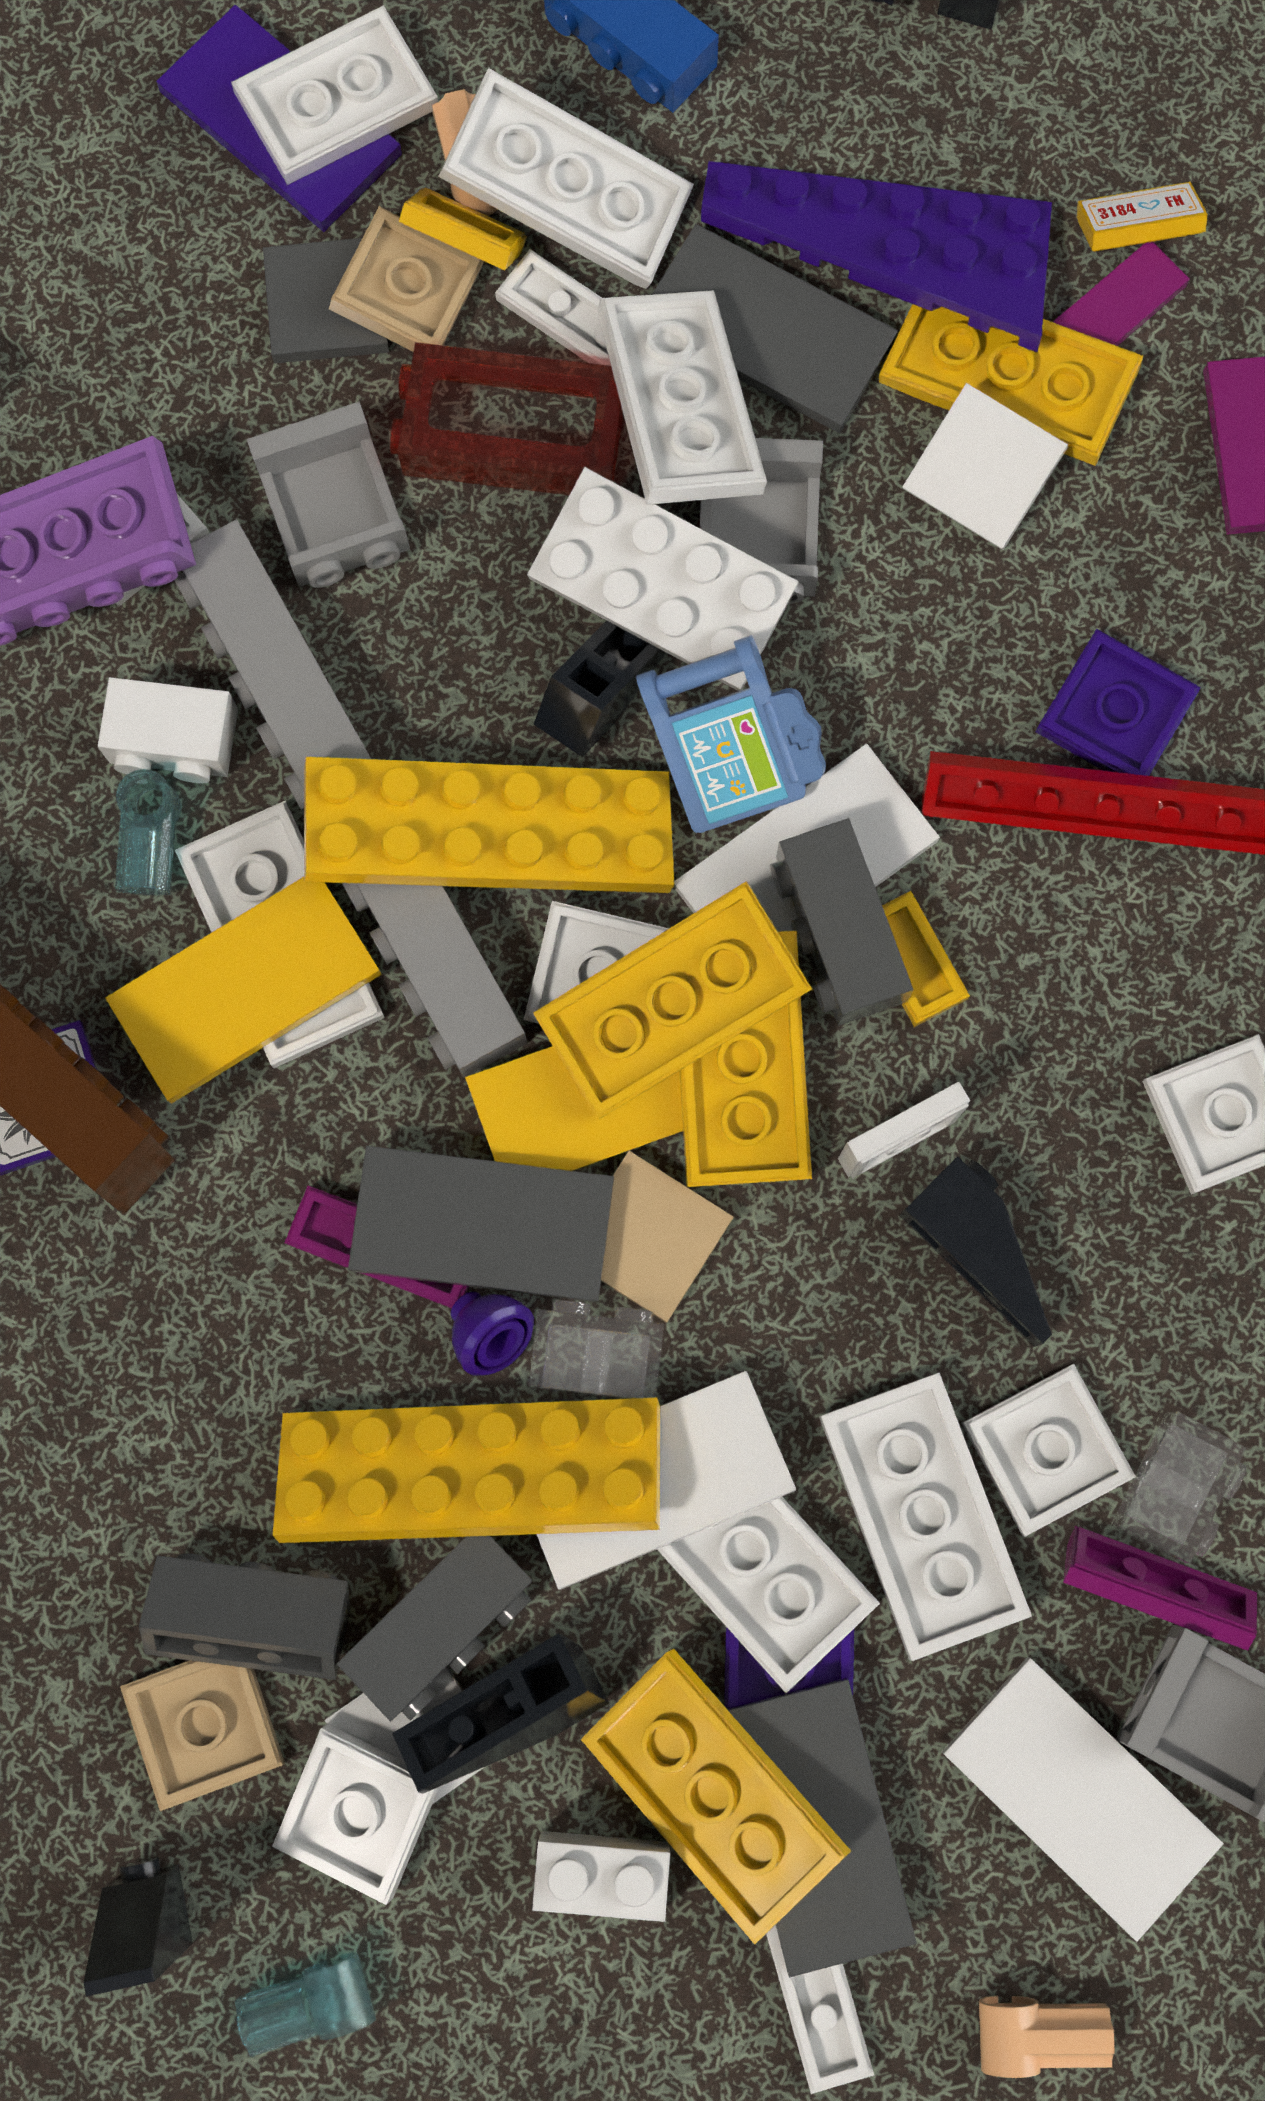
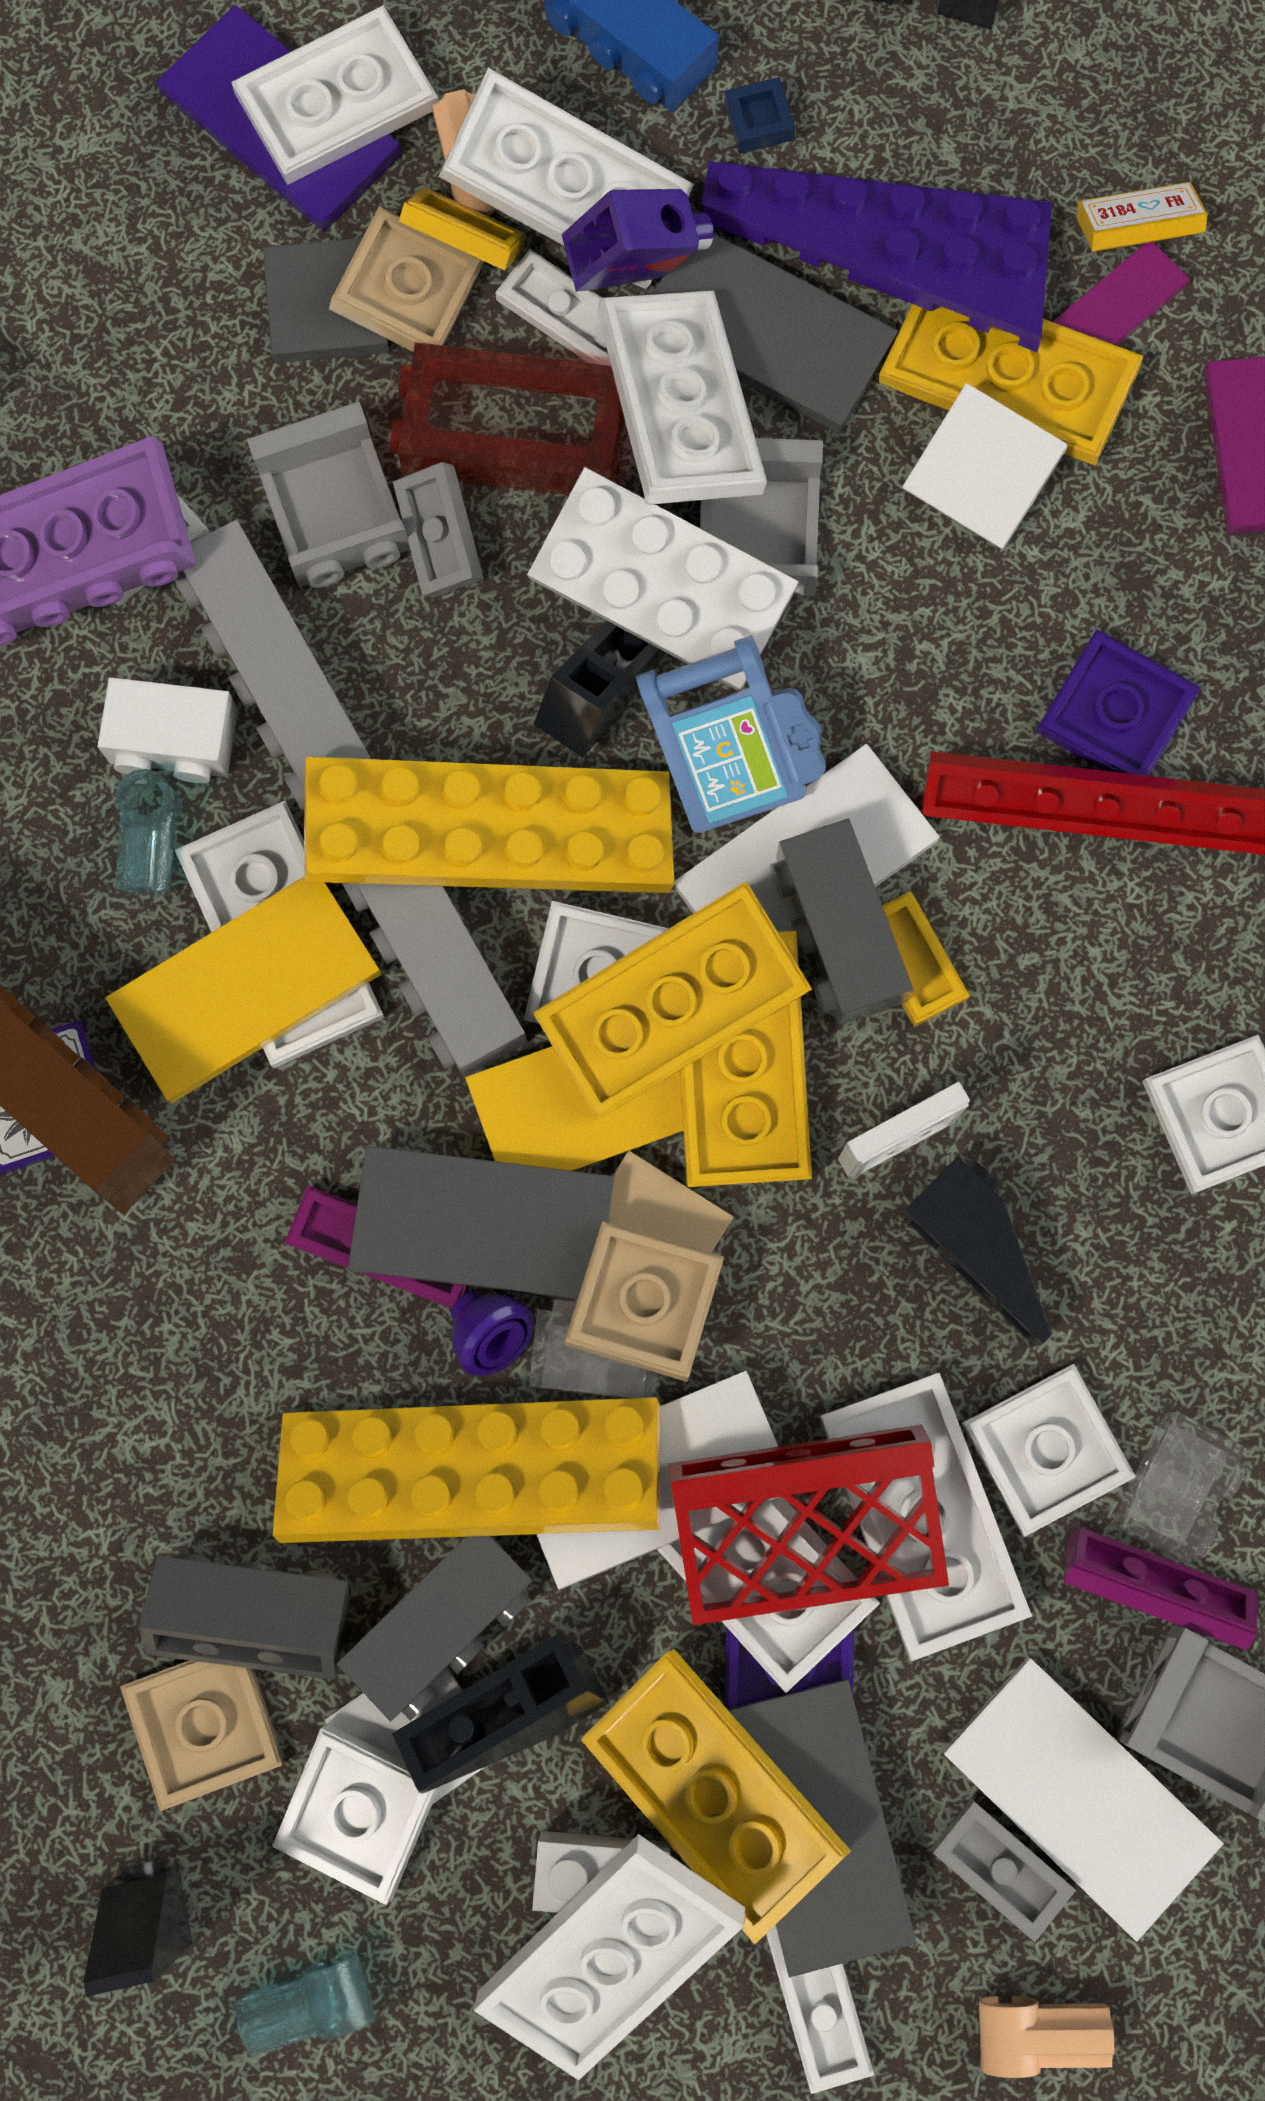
(438, 530): none -> light grey plate
(609, 1957): none -> white plate
(634, 237): none -> dark purple torso
(644, 1301): none -> tan tile
(759, 115): none -> dark blue plate
(799, 1470): none -> red fence
(1002, 1870): none -> light grey plate

